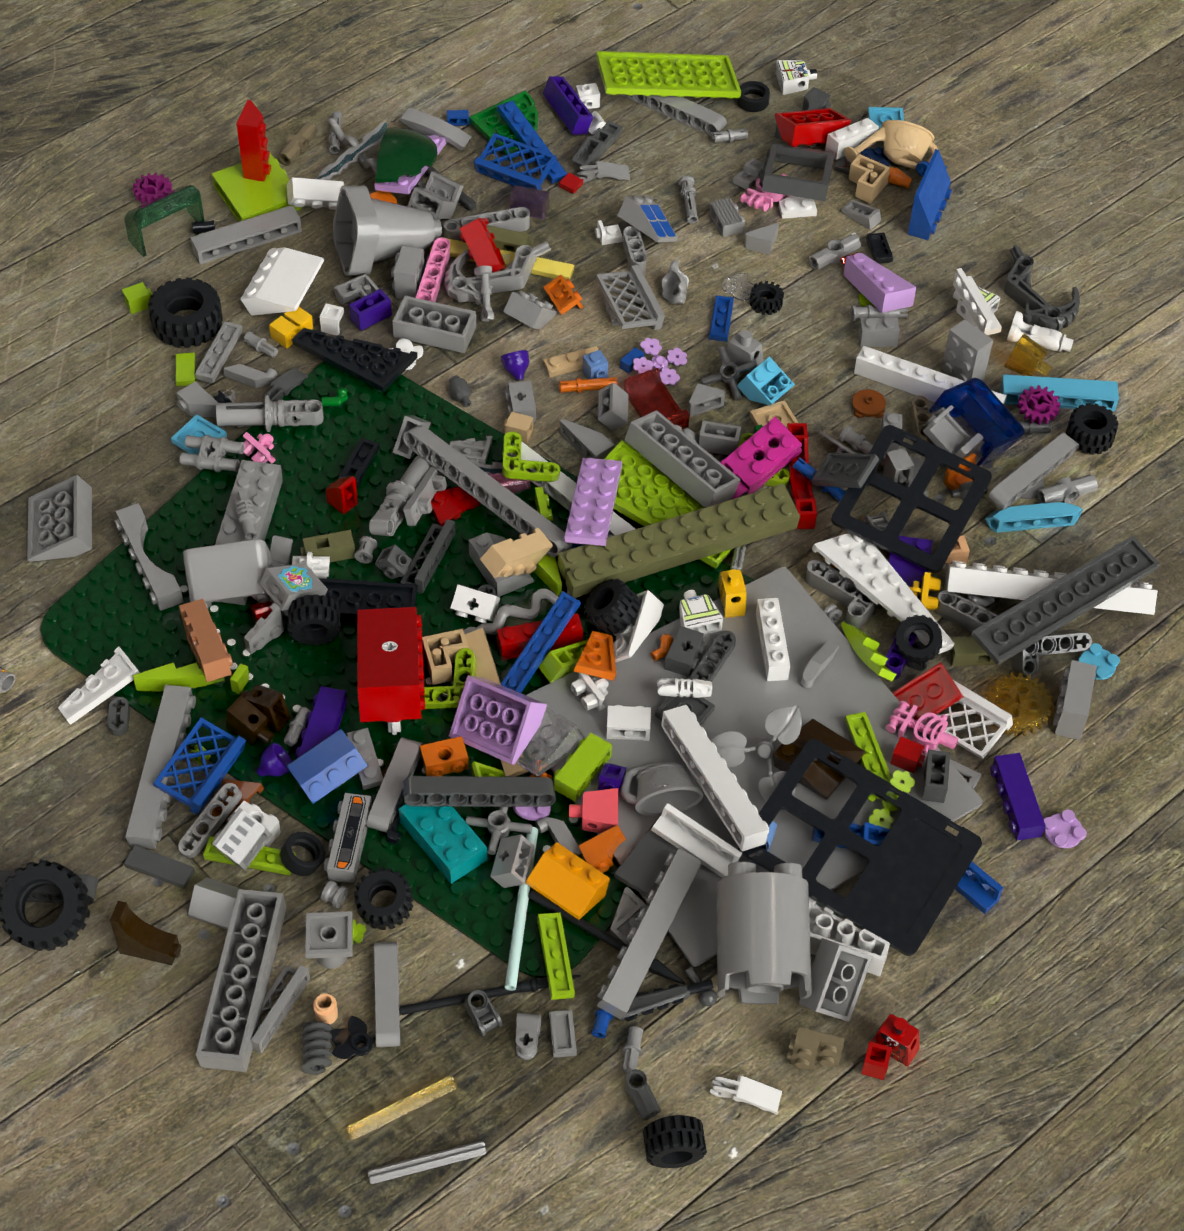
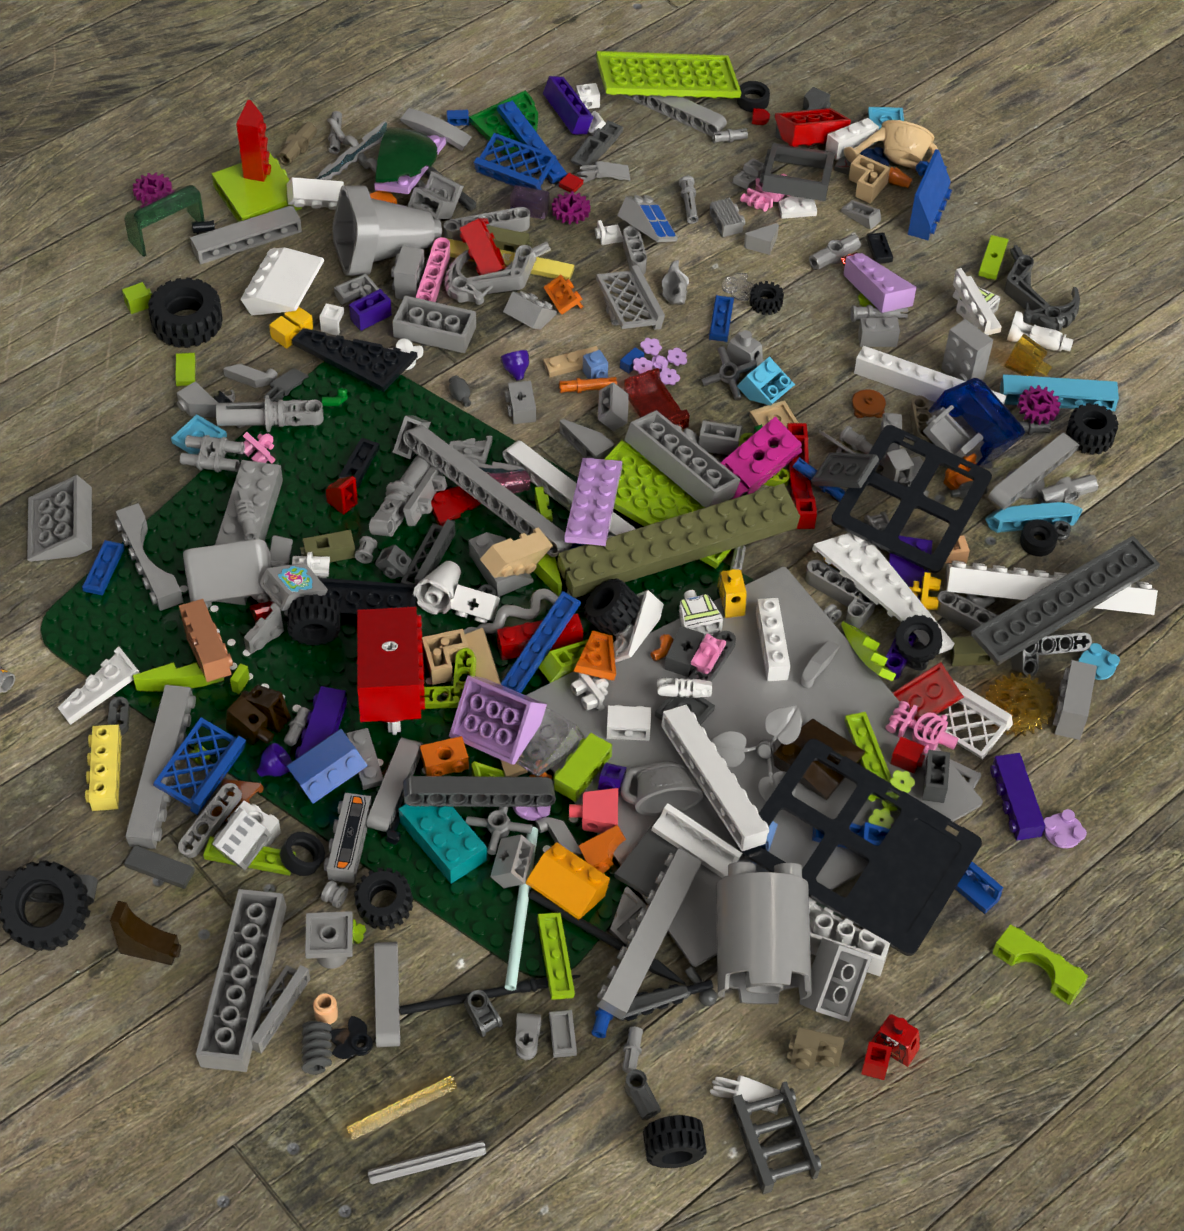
(103, 567): none -> blue tile
(104, 767): none -> light yellow brick
(213, 902): light grey slope -> none
(218, 352): light grey plate -> none
(260, 344): light grey axle -> none
(438, 588): none -> white cone
(484, 271): light grey piece -> none
(519, 423): tan brick -> none
(520, 466): lime beam -> none
(571, 207): none -> magenta gear
(705, 399): light grey slope -> none
(707, 654): none -> bright pink hips
(759, 1154): none -> dark grey fence
(760, 116): none -> red tile
(793, 75): white torso -> none
(993, 257): none -> lime tile
(1018, 947): none -> lime arch
(1041, 528): none -> black tyre
(1063, 526): none -> dark grey bush

